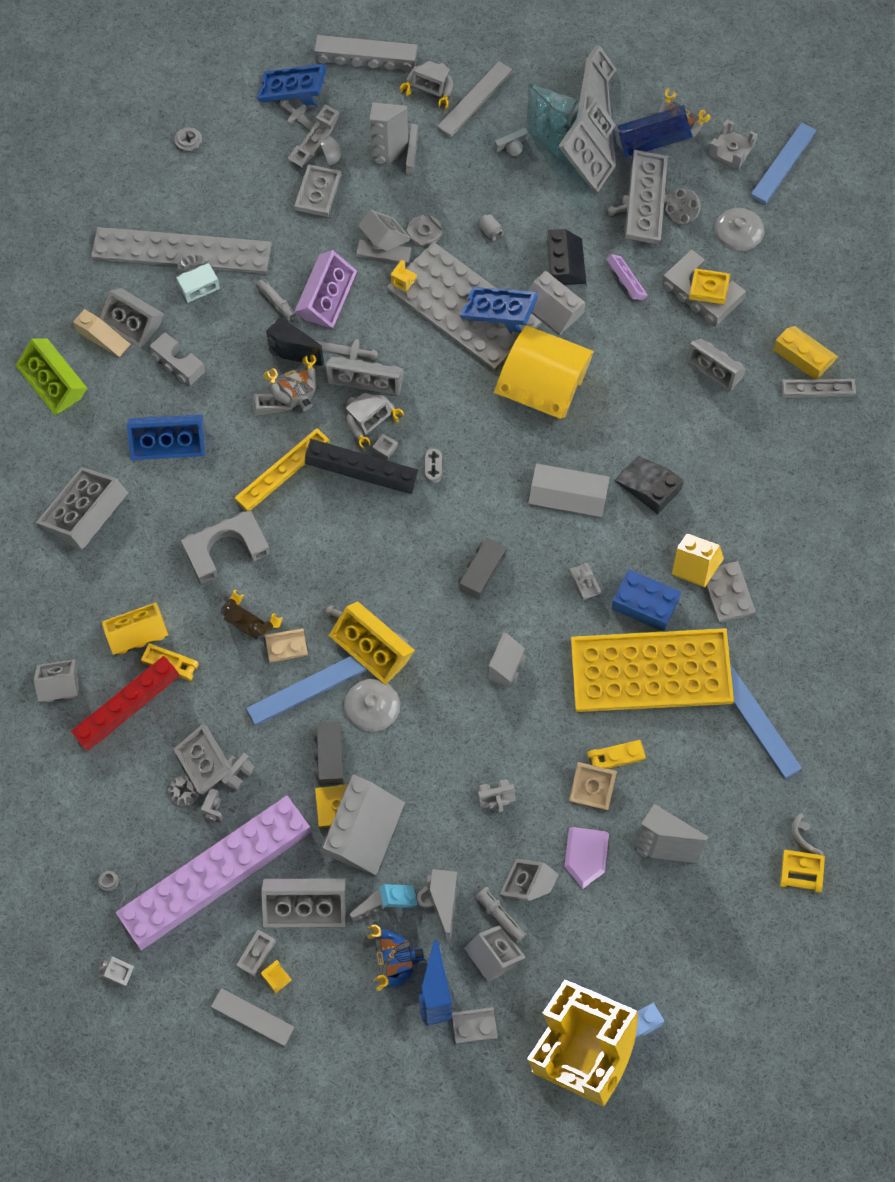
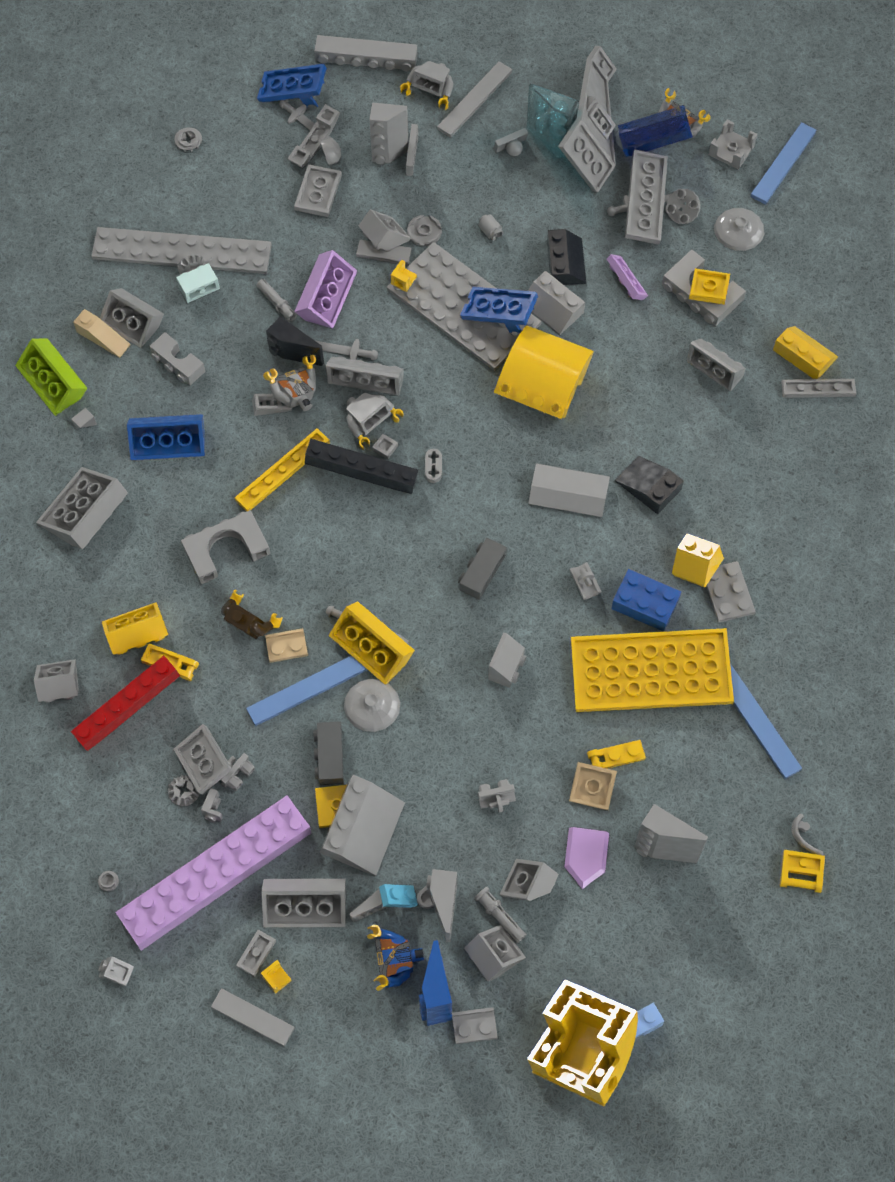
(83, 419): none -> light grey slope

